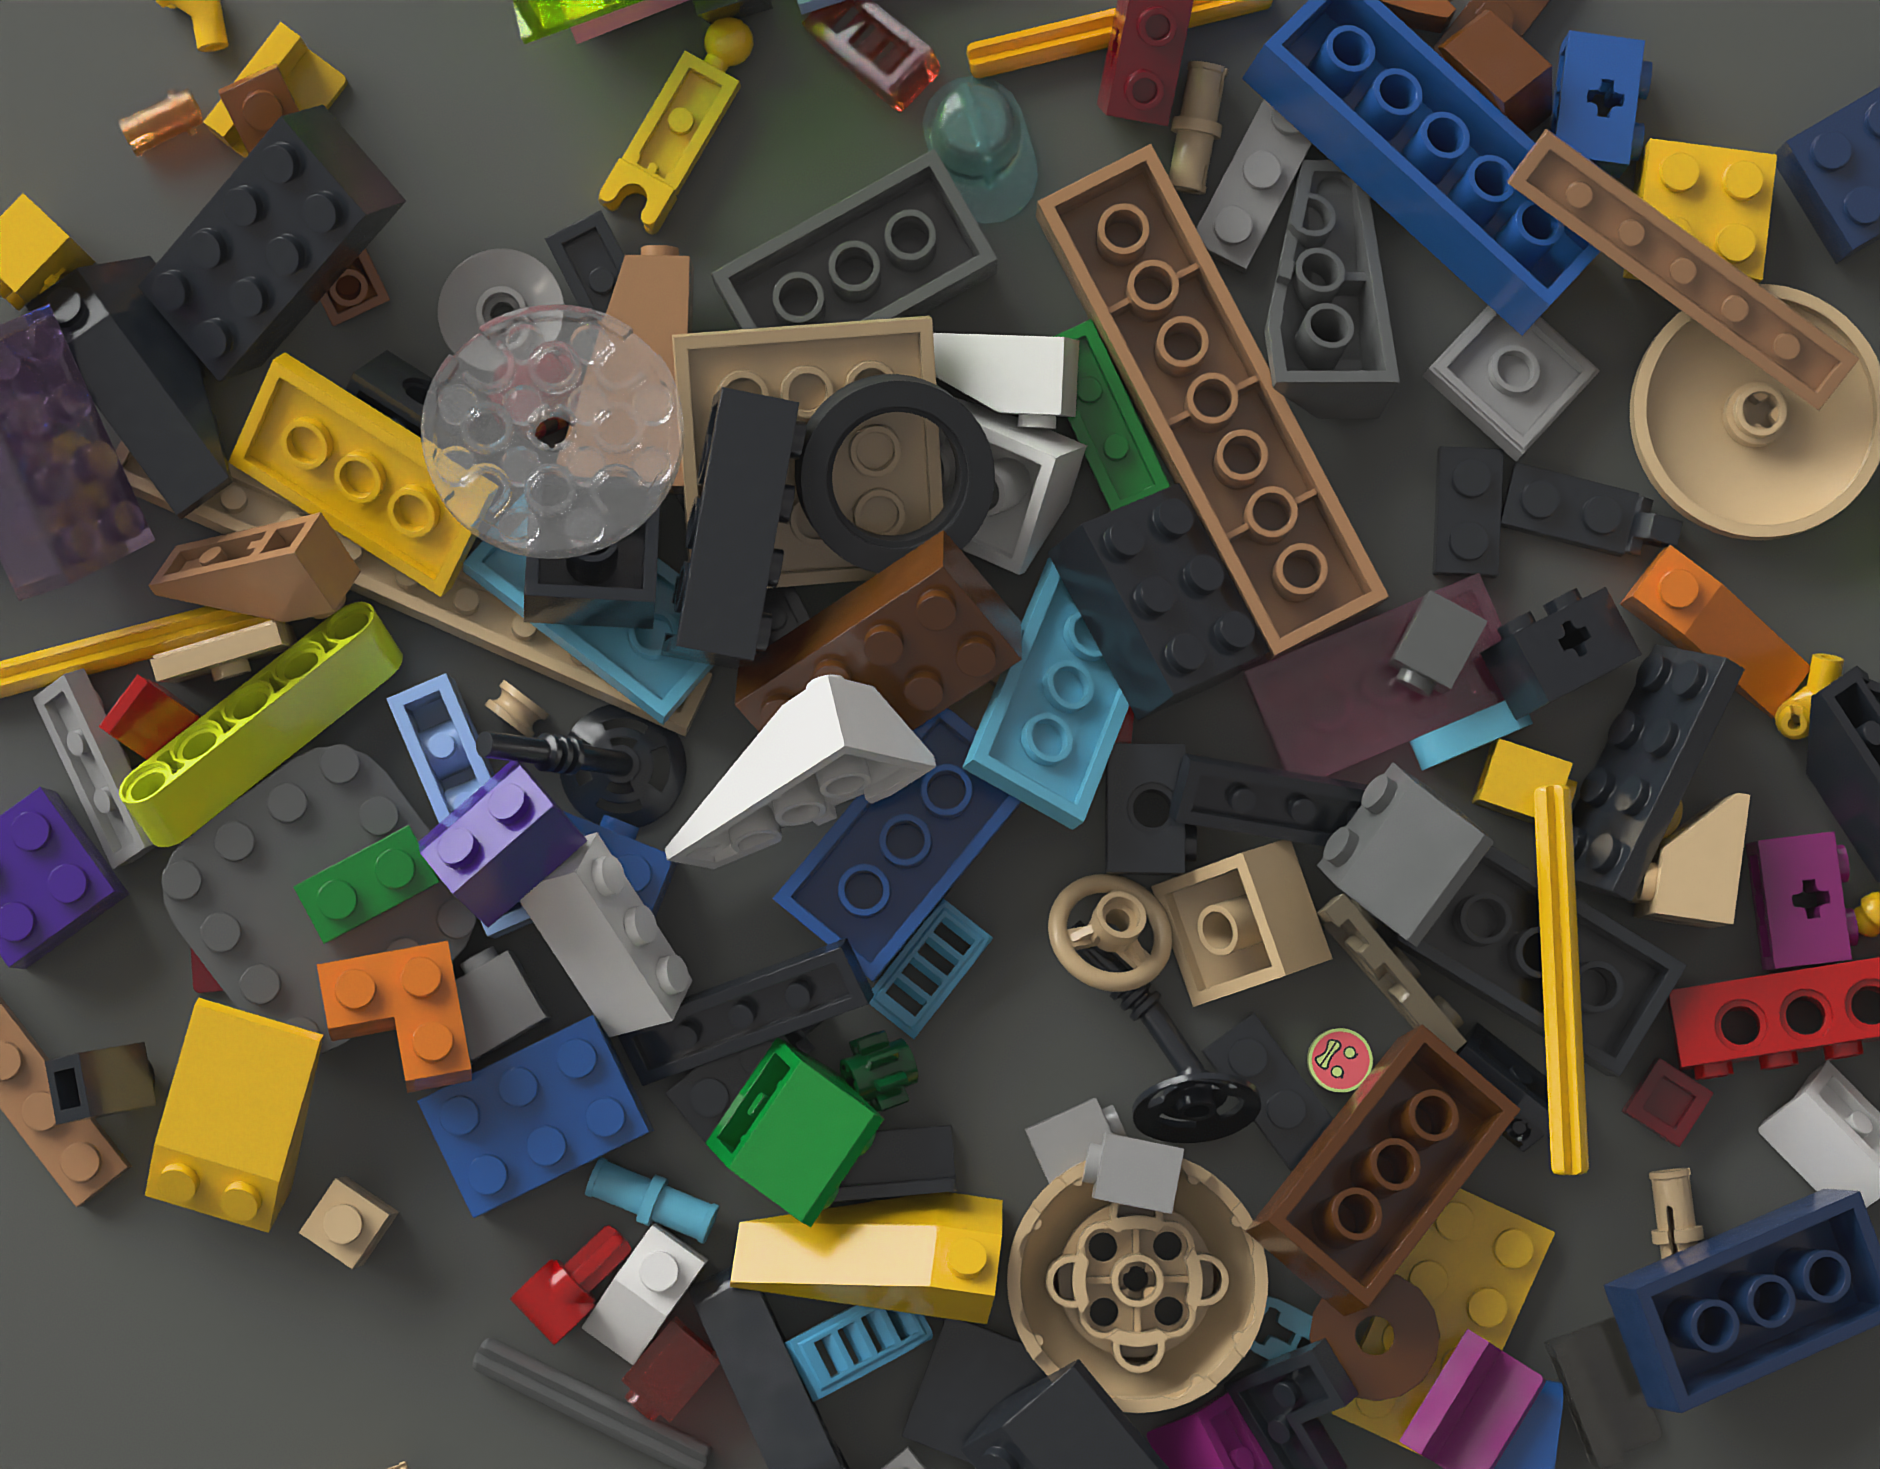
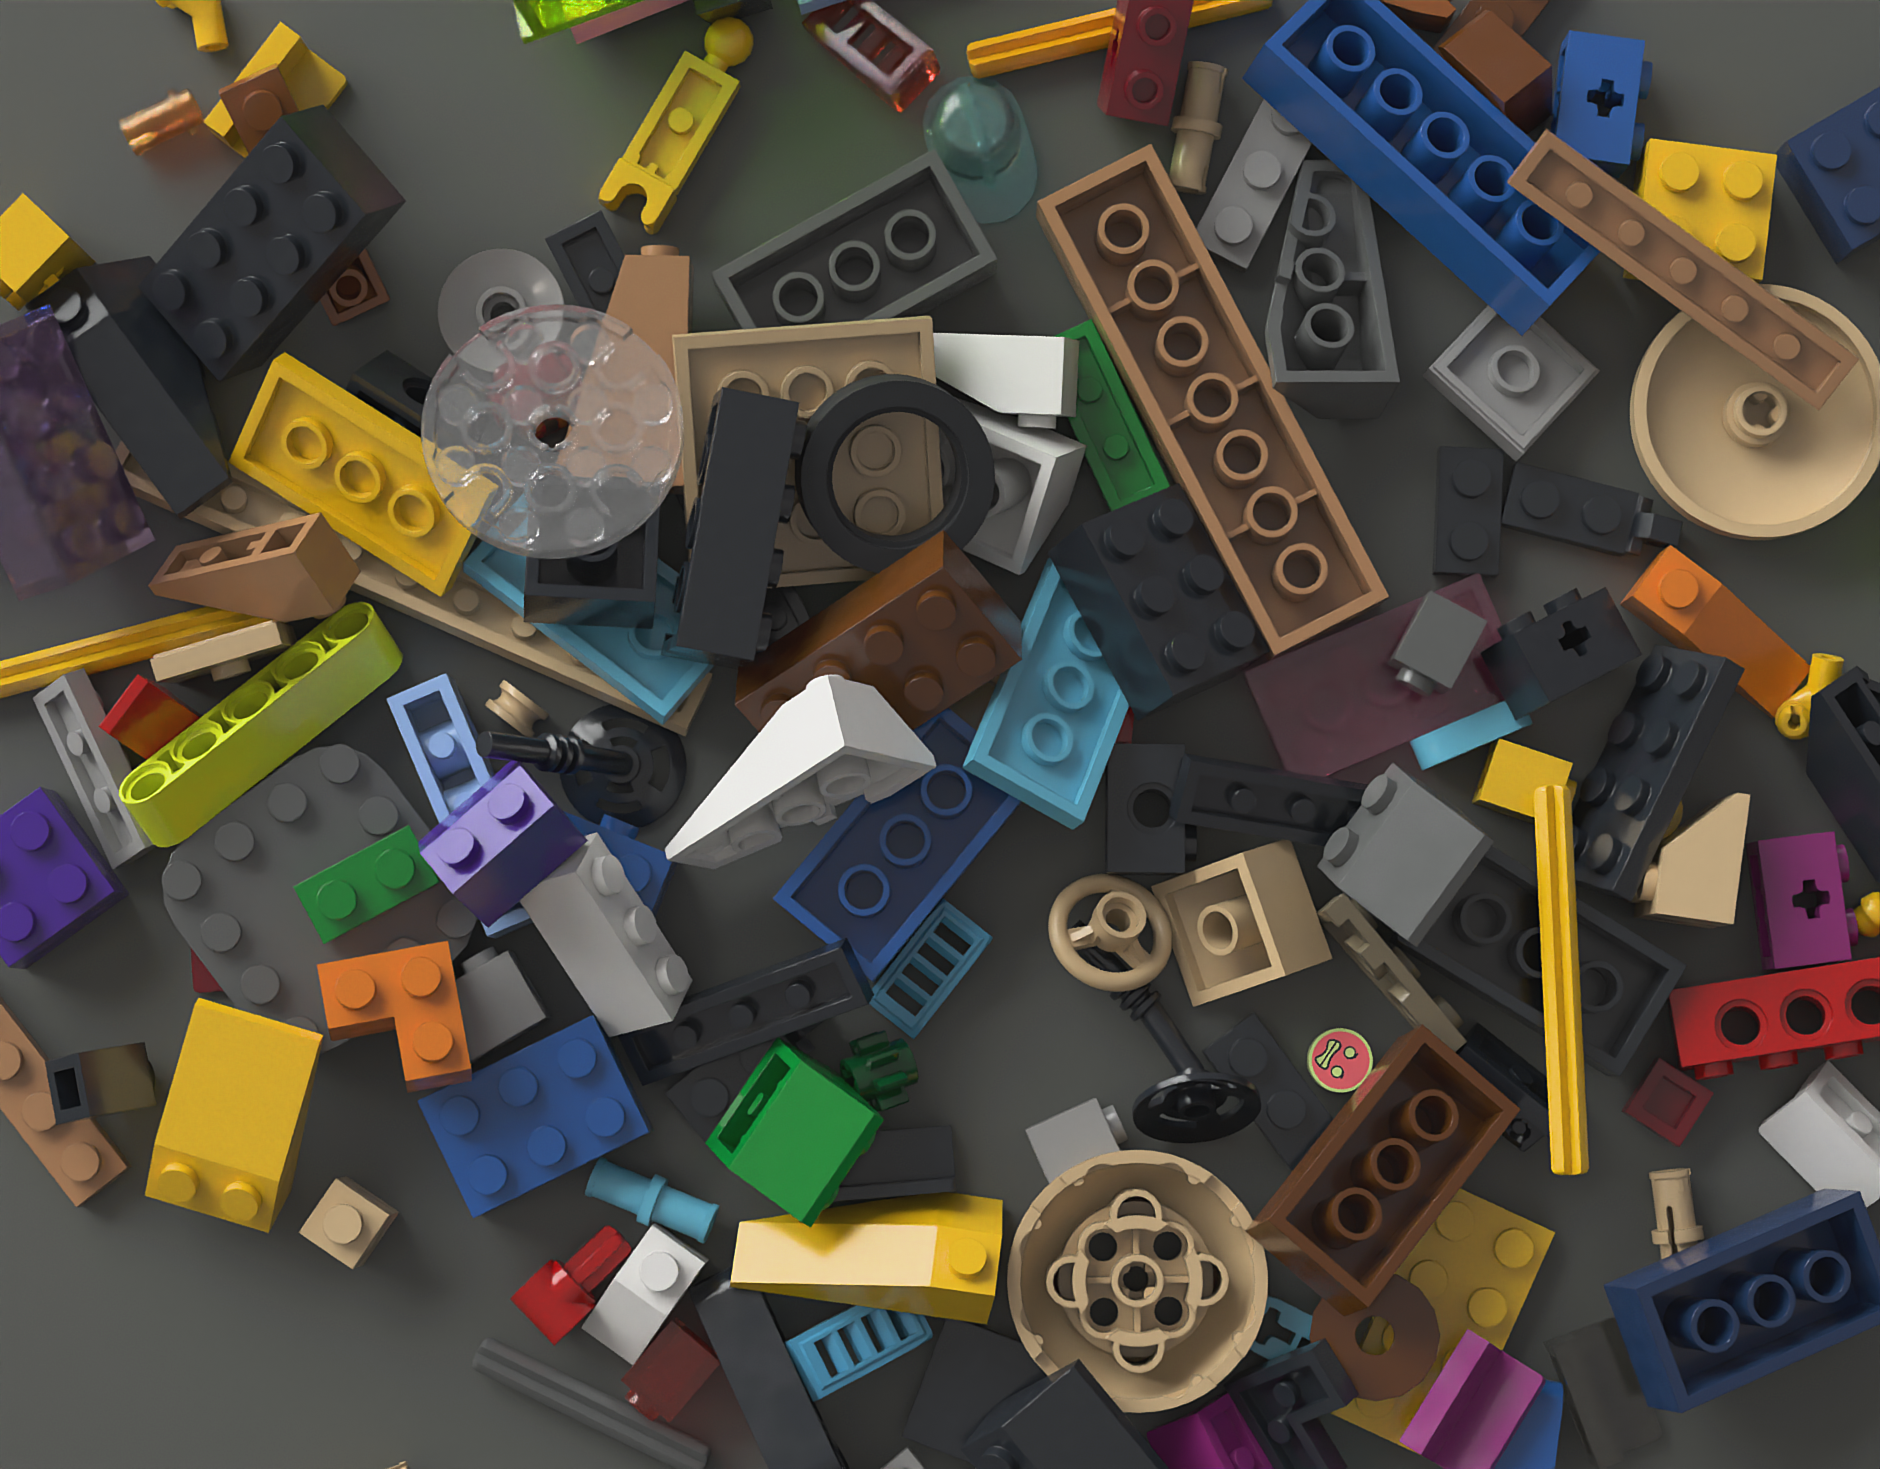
(1134, 1172): light grey brick -> none

